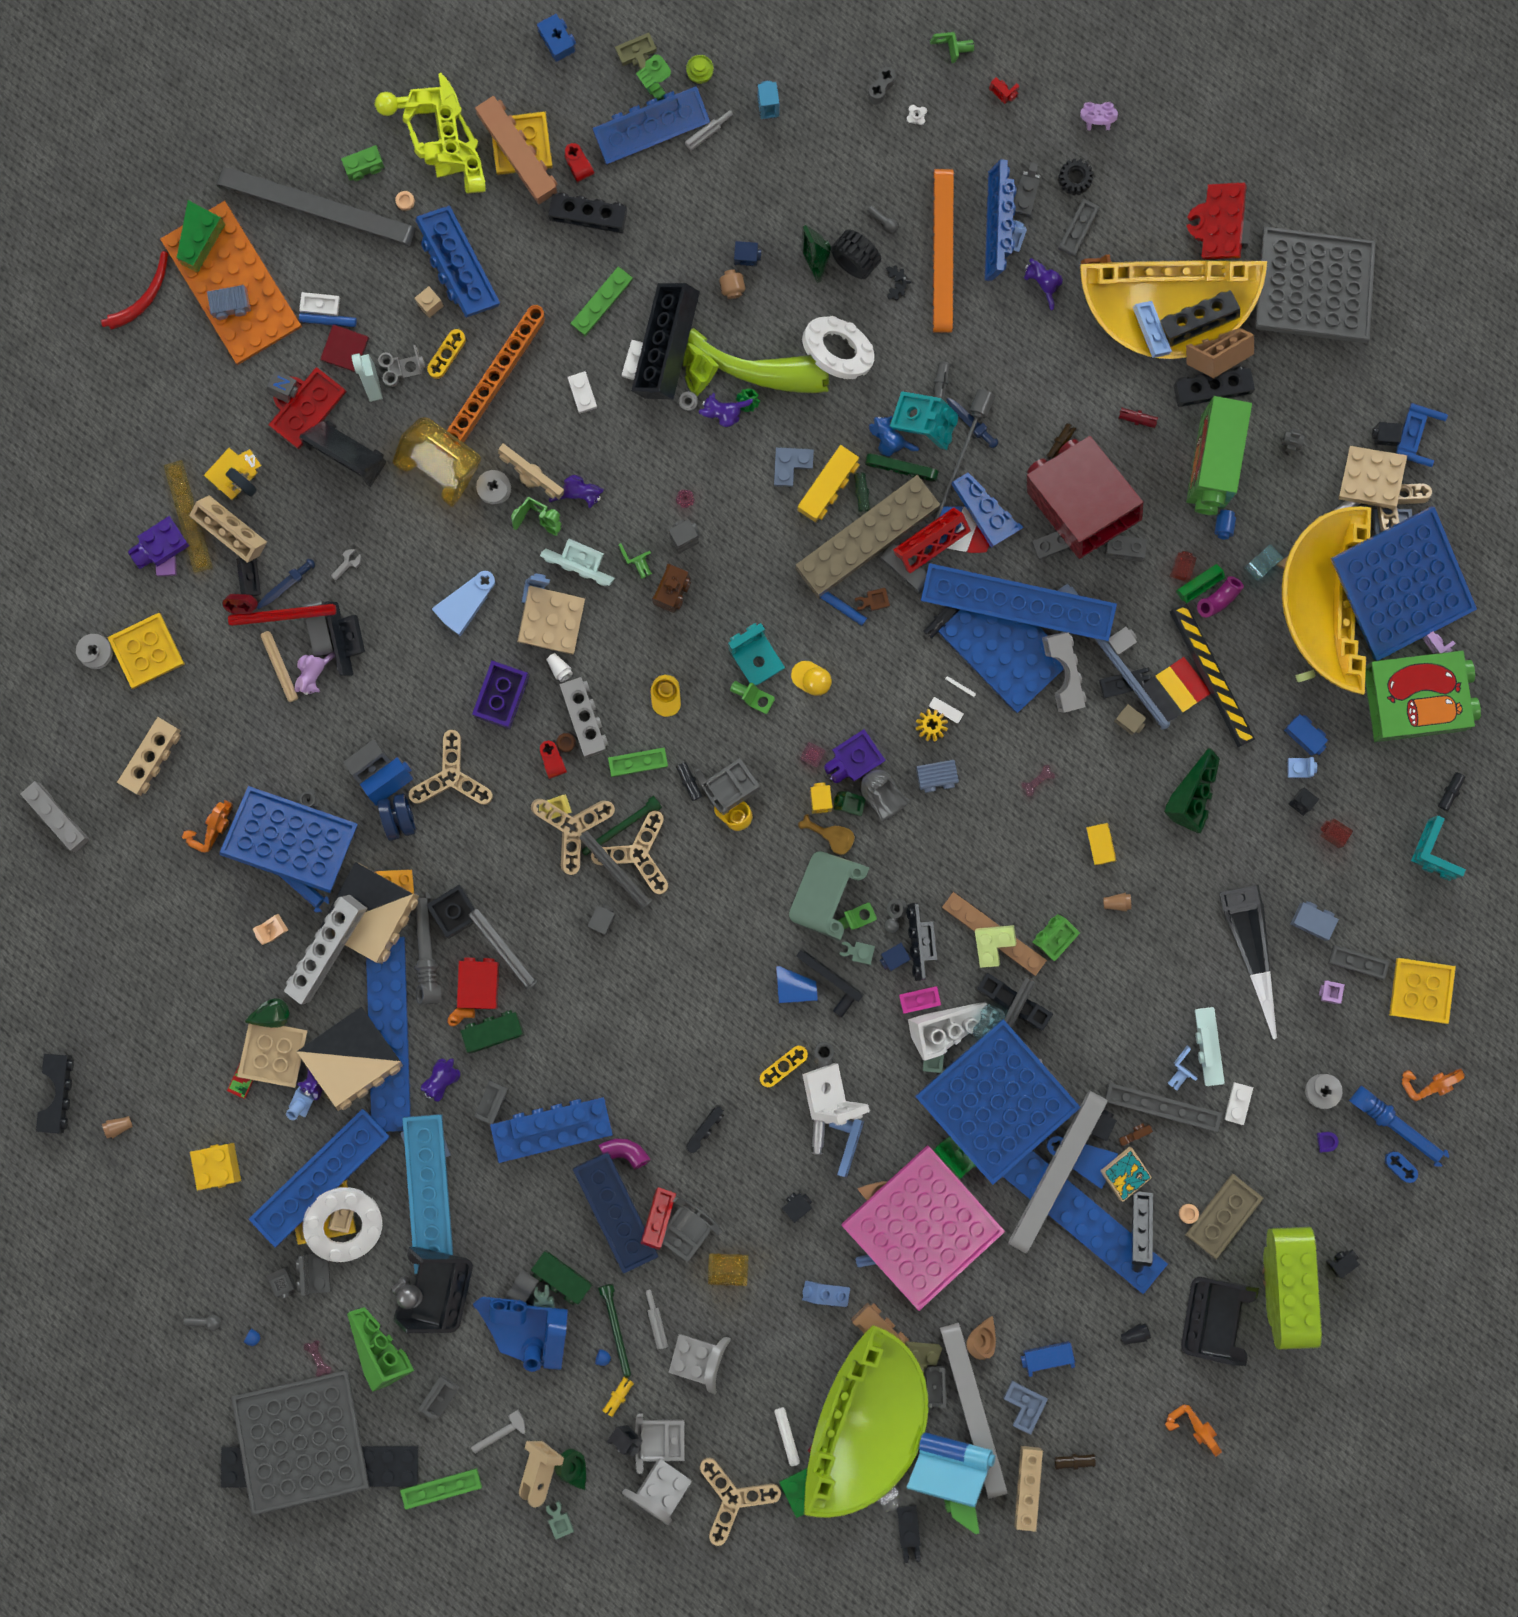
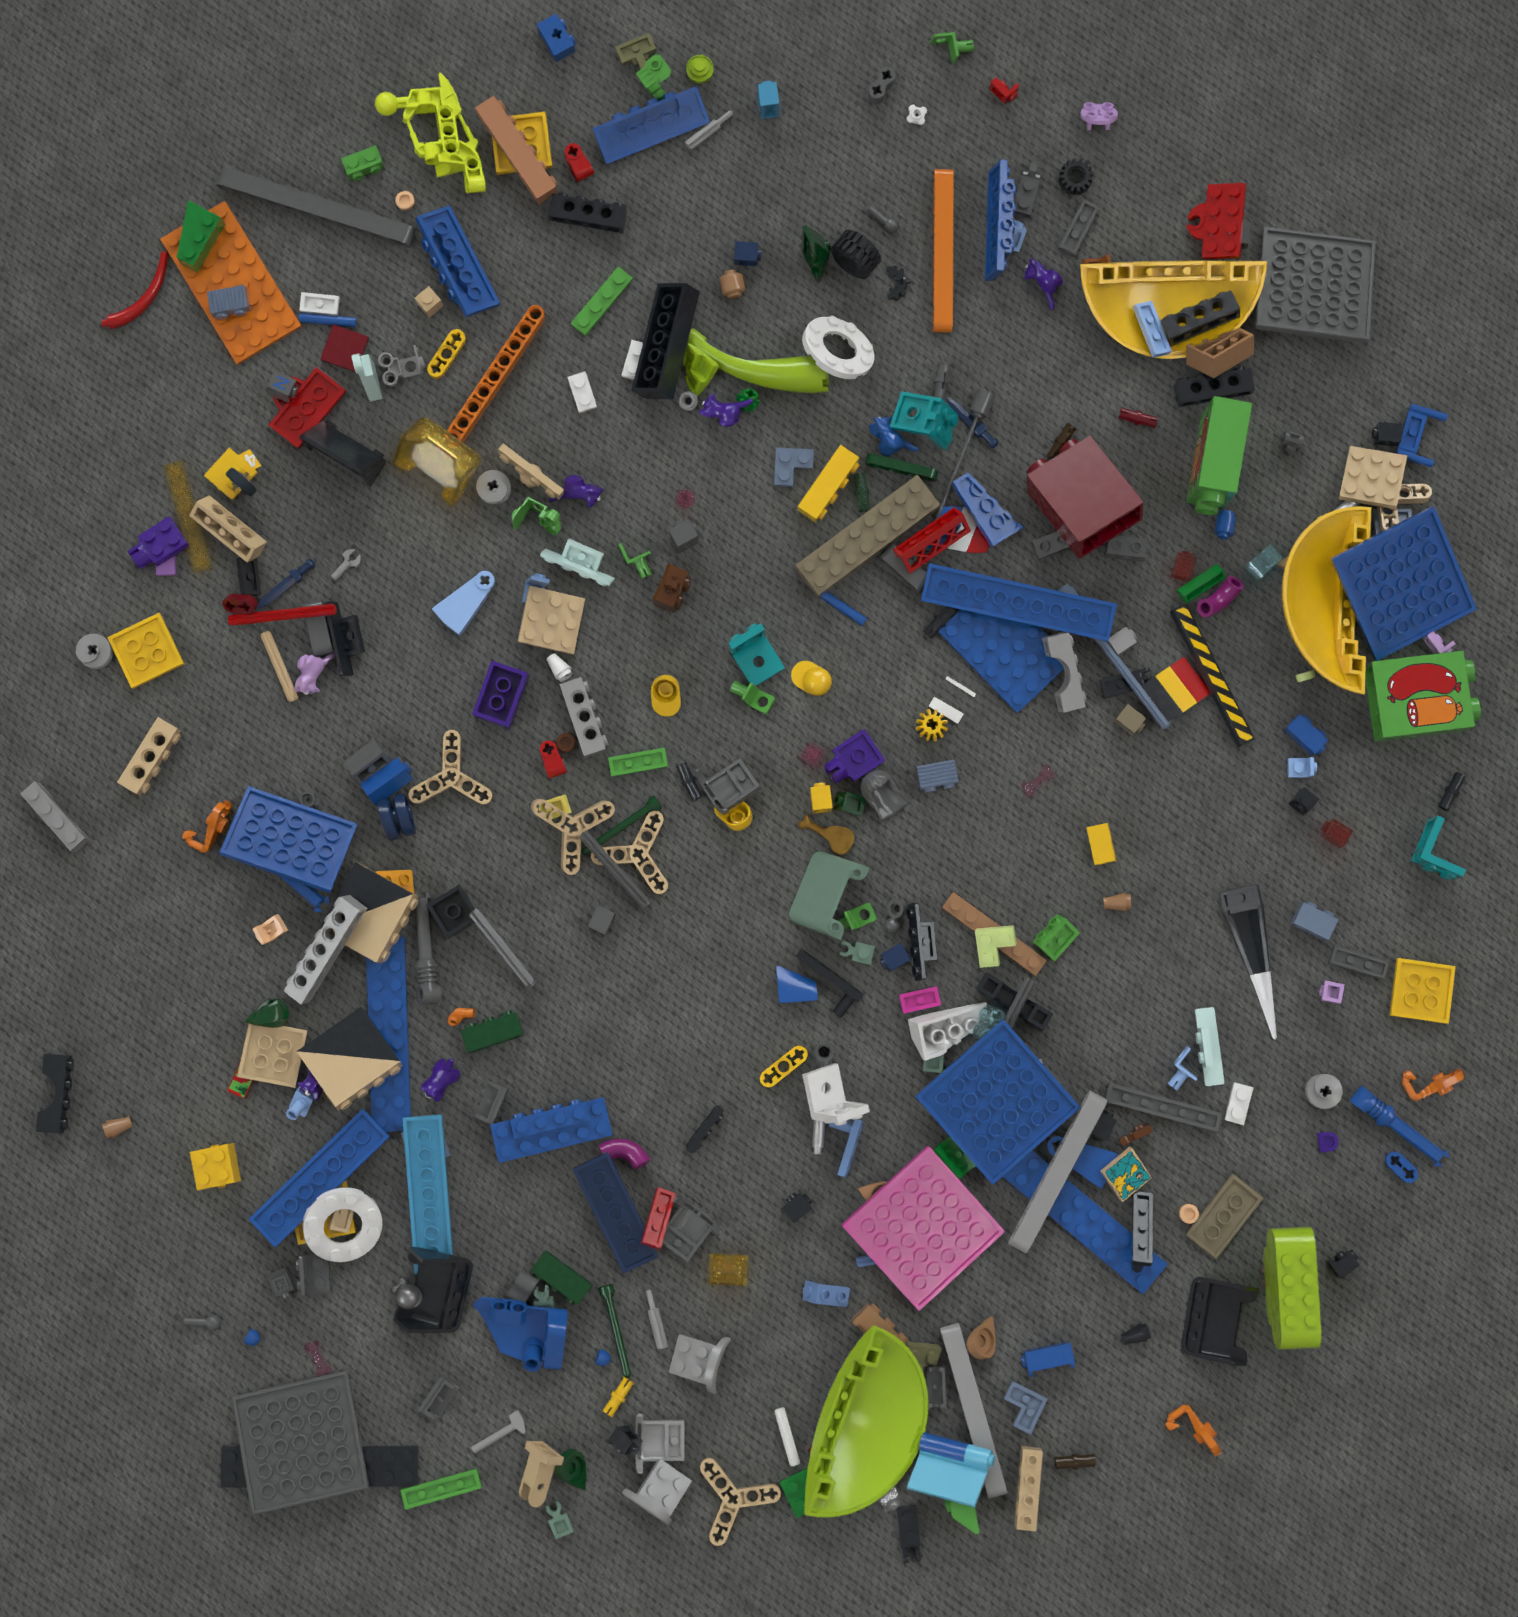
(378, 1357): bright green wedge -> none
(478, 984): red brick -> none
(876, 600): reddish brown plate -> none
(1190, 797): dark green wedge -> none

